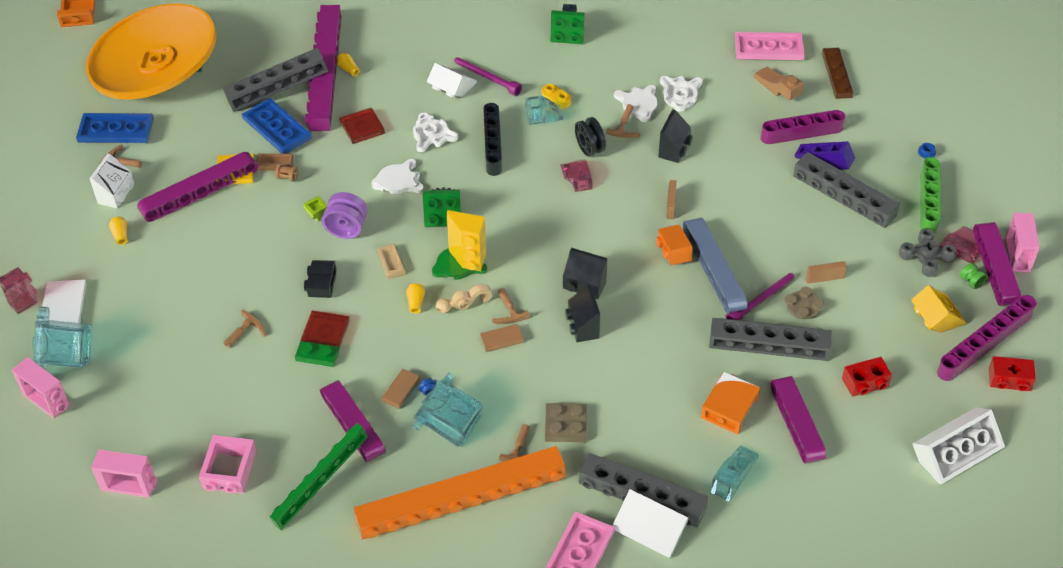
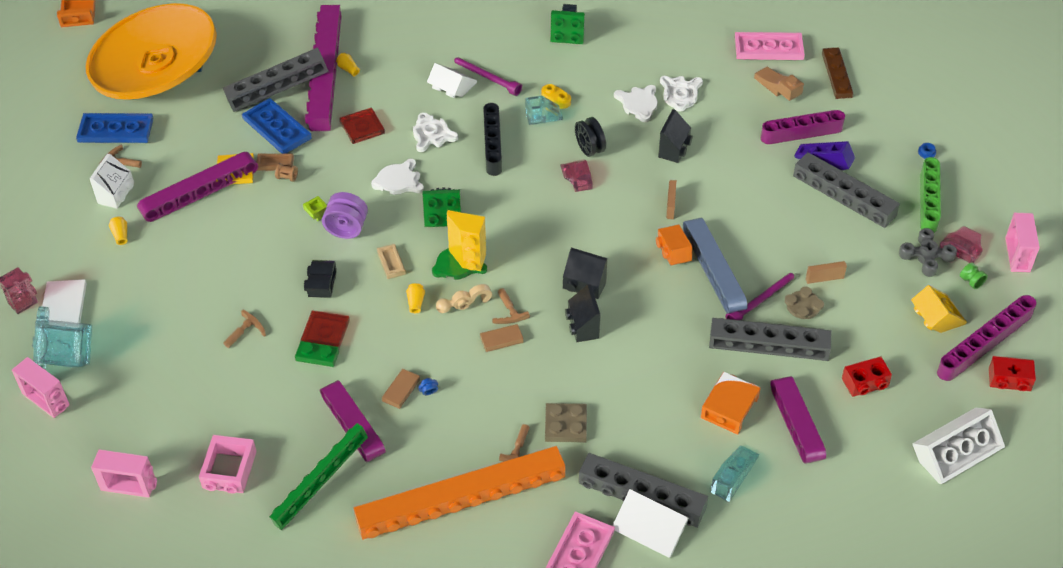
(449, 412): clear light blue piece -> none
(619, 131): medium nougat piece -> none
(996, 263): magenta beam -> none

